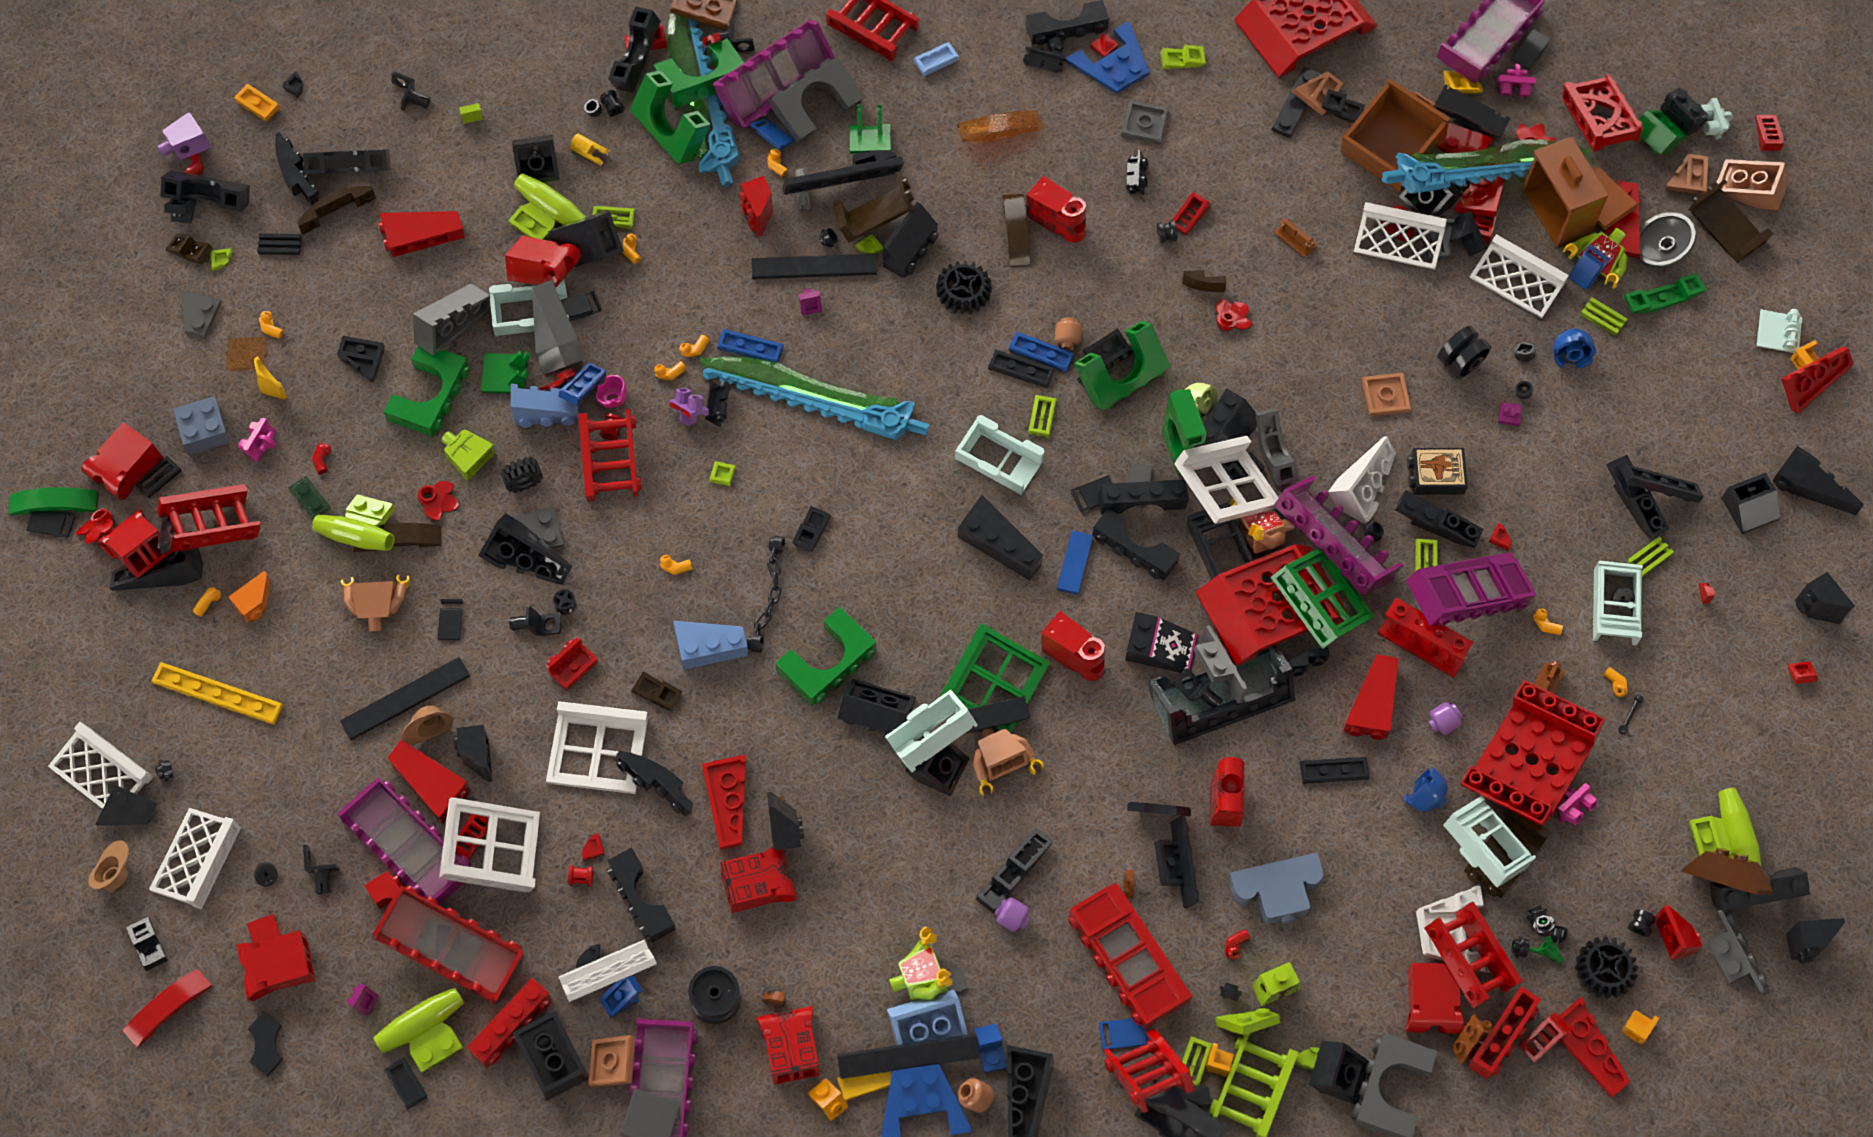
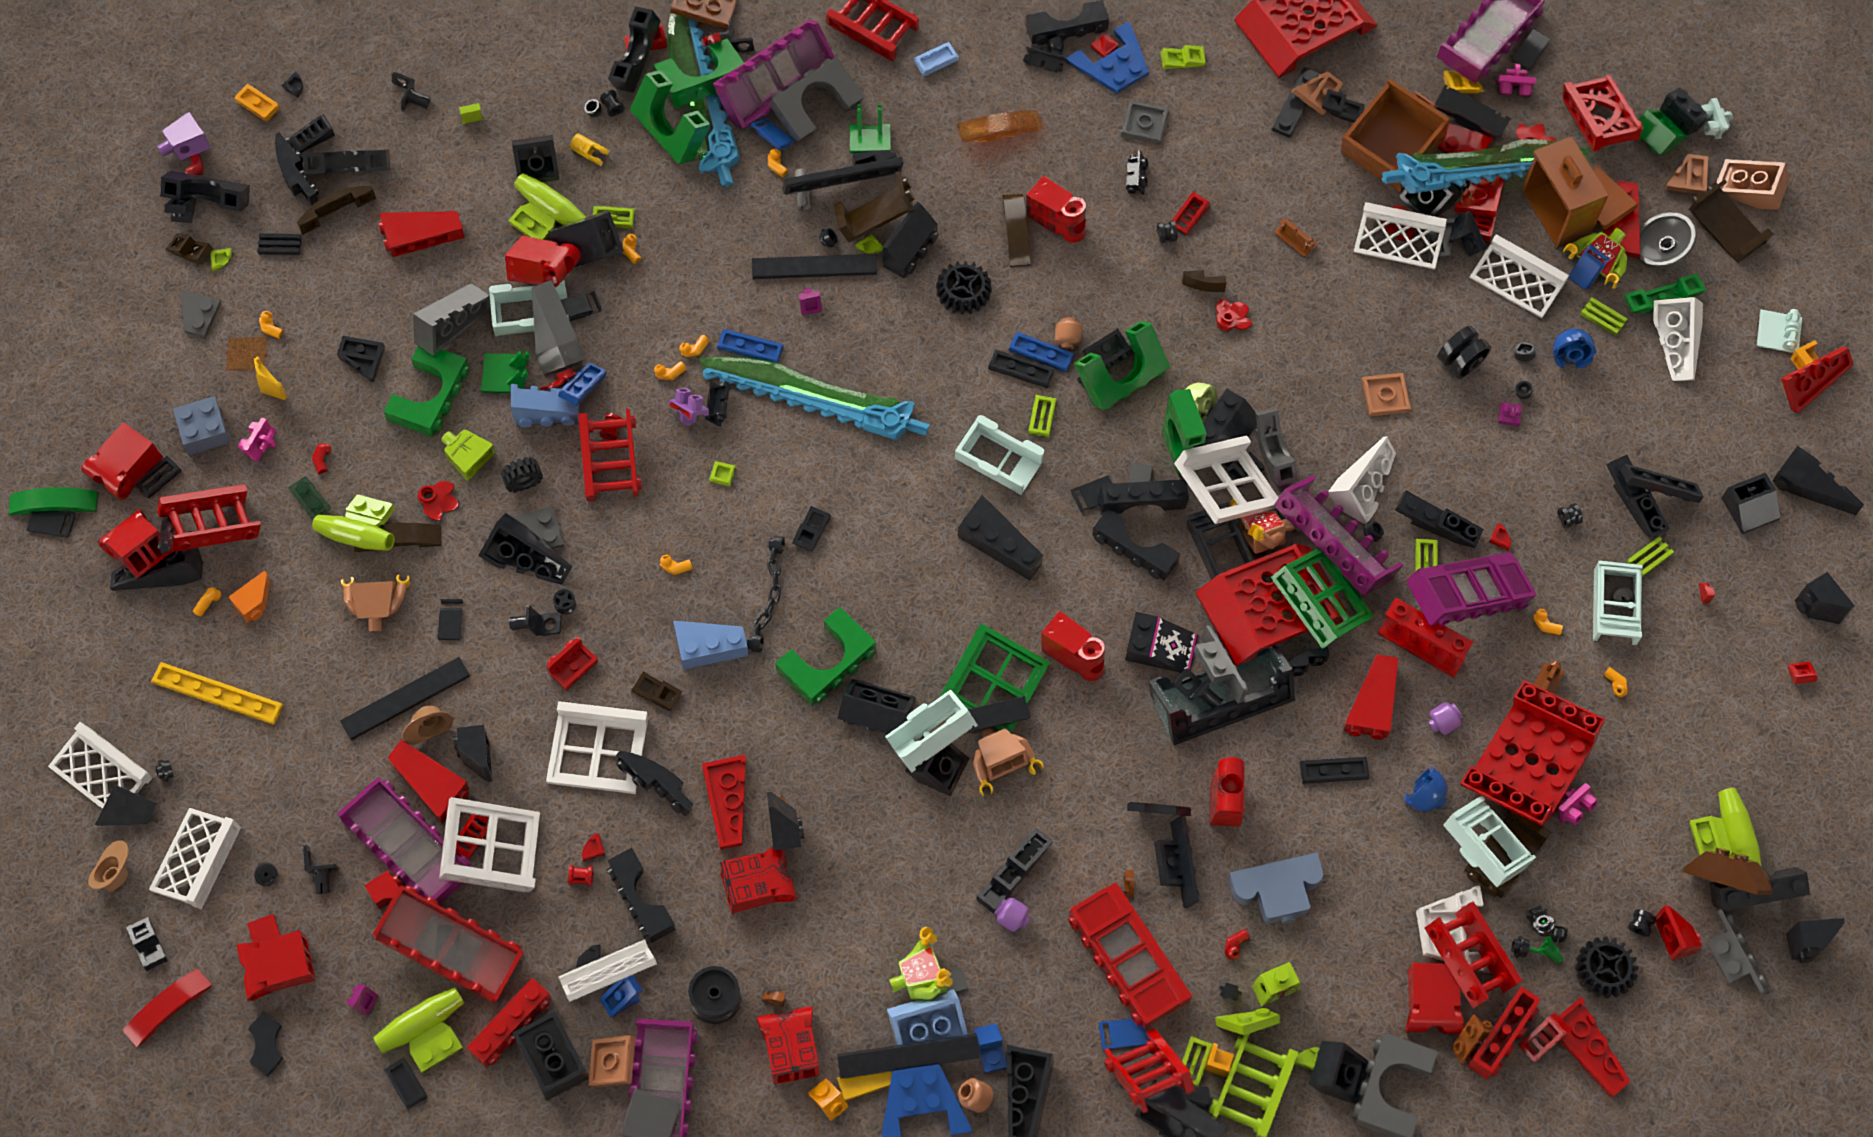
(100, 524): red plate -> none
(322, 135): none -> black slope
(612, 386): dark pink hair -> none
(756, 203): red slope -> none
(1074, 562): blue tile -> none
(1437, 471): brick -> none
(1570, 515): none -> black wheel
(1623, 728): black hinge -> none
(1639, 1026): light orange panel -> none
(1680, 333): none -> white wedge
(1765, 144): red slope -> none

